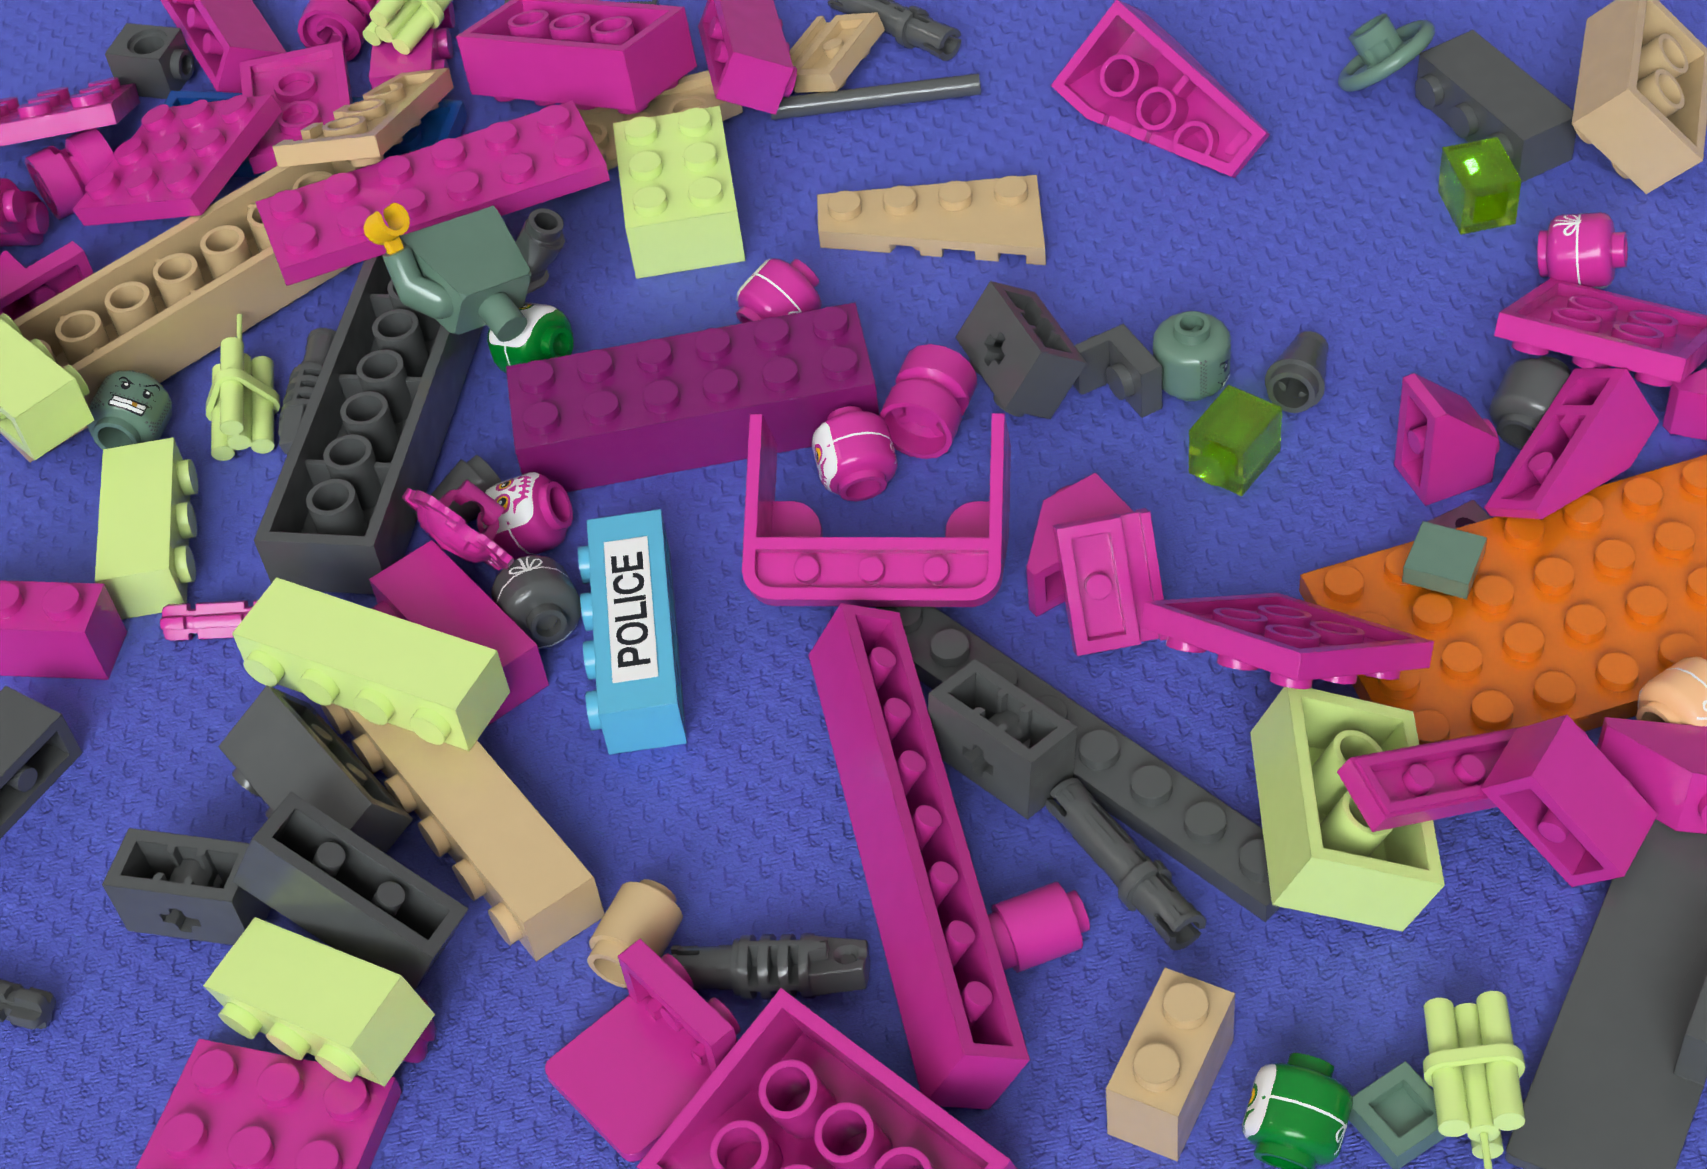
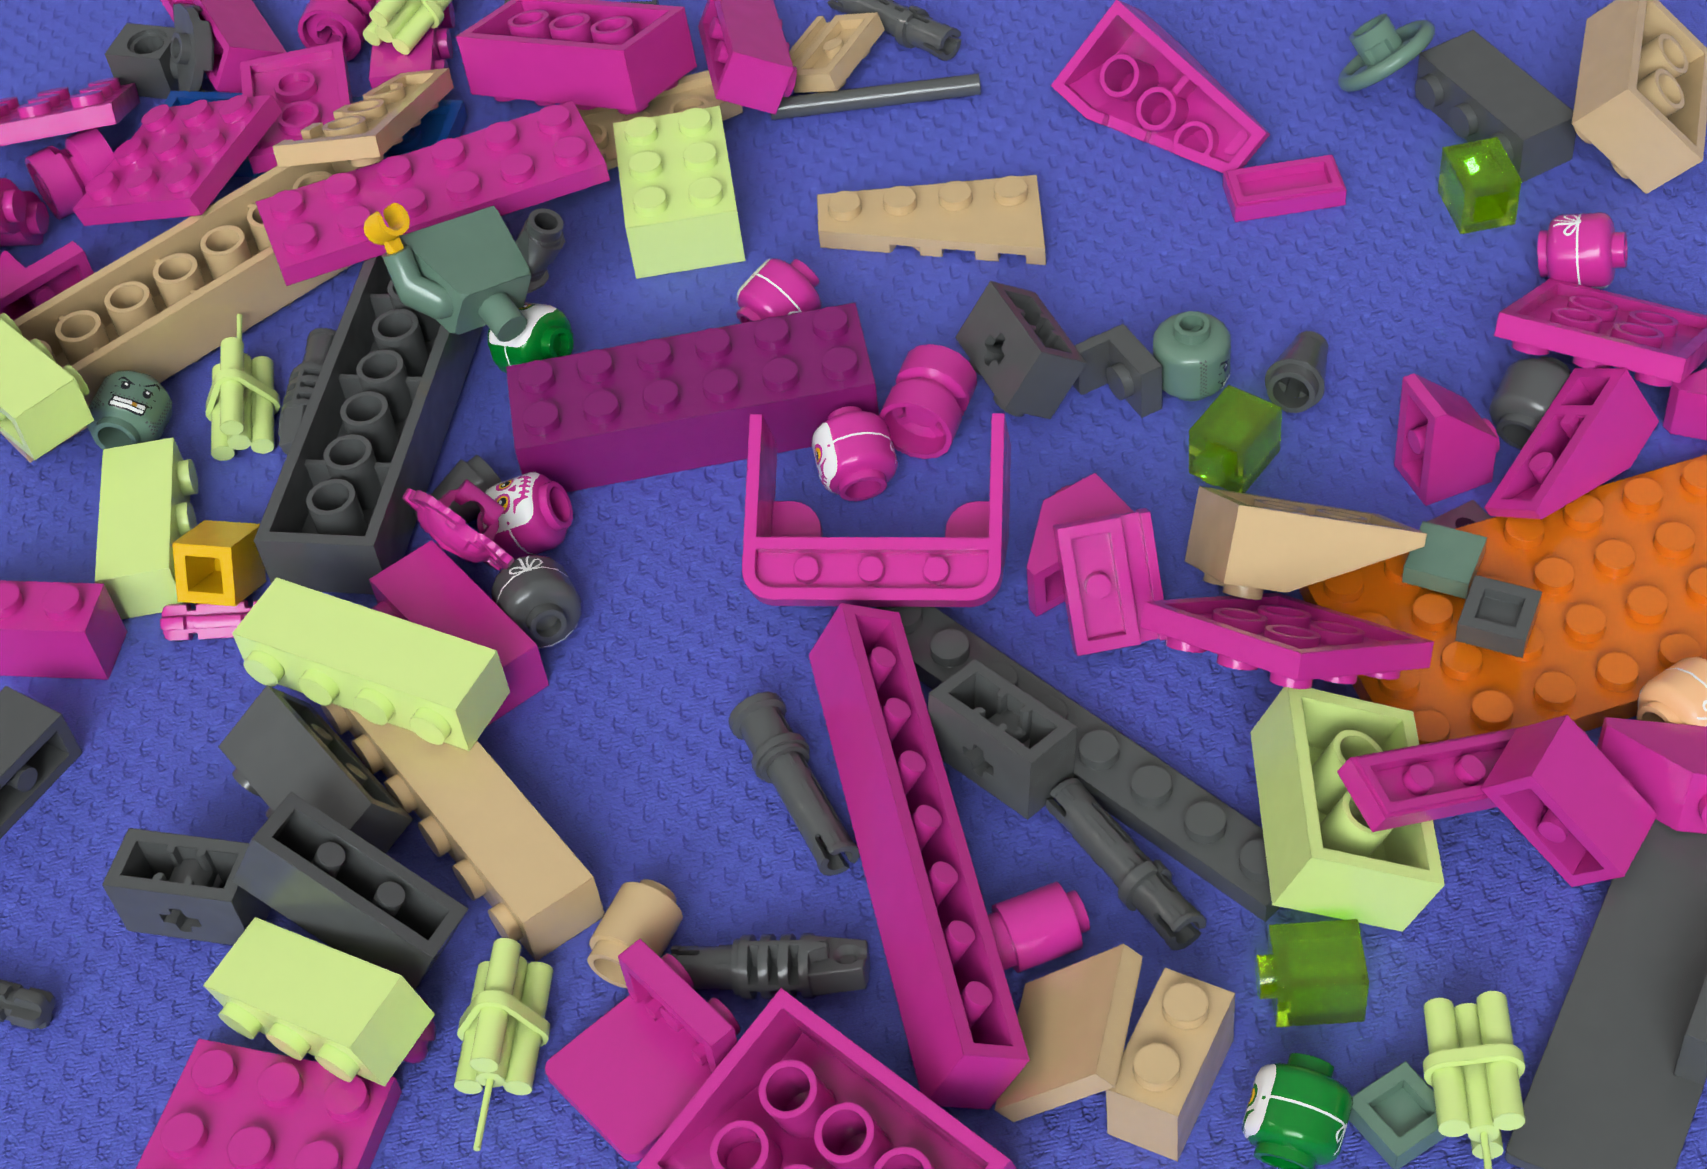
(191, 47): none -> dark grey plate
(218, 563): none -> yellow brick
(503, 1026): none -> yellowish green piece
(633, 633): medium azure brick -> none
(783, 760): none -> dark grey pin
(1073, 1032): none -> tan tile
(1284, 188): none -> dark pink tile
(1286, 544): none -> tan slope
(1314, 973): none -> clear neon green brick
(1498, 616): none -> dark grey plate

